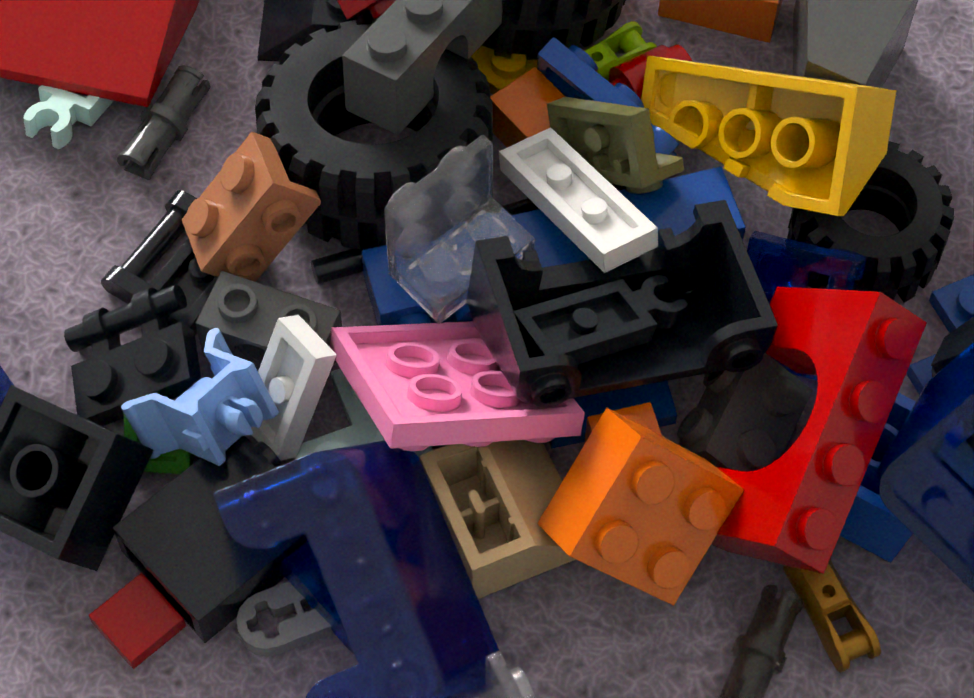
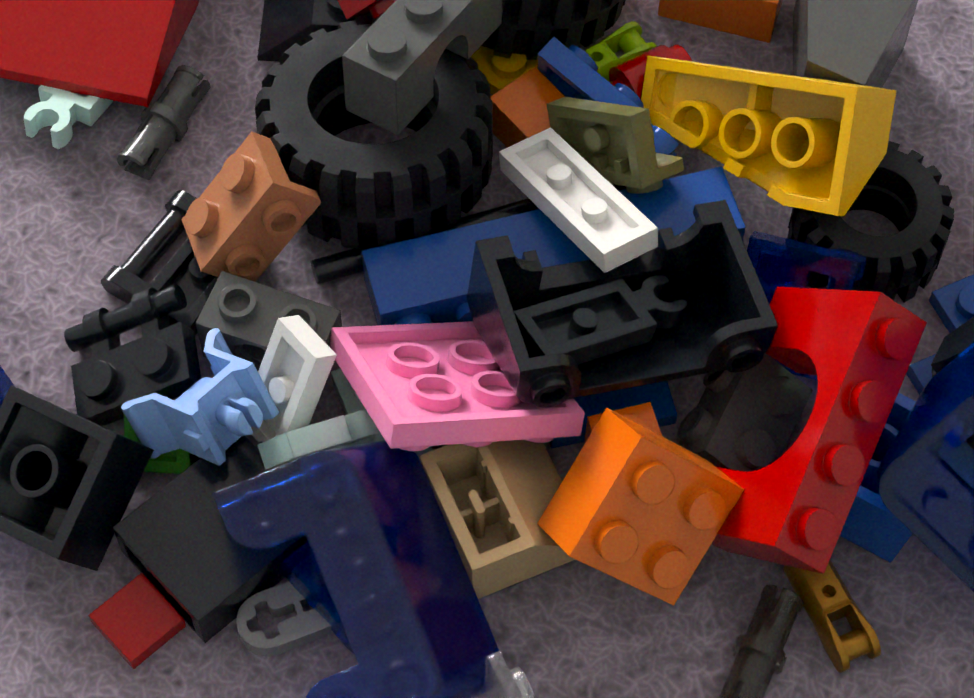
(316, 438): none -> light aqua plate
(436, 228): clear bracket -> none

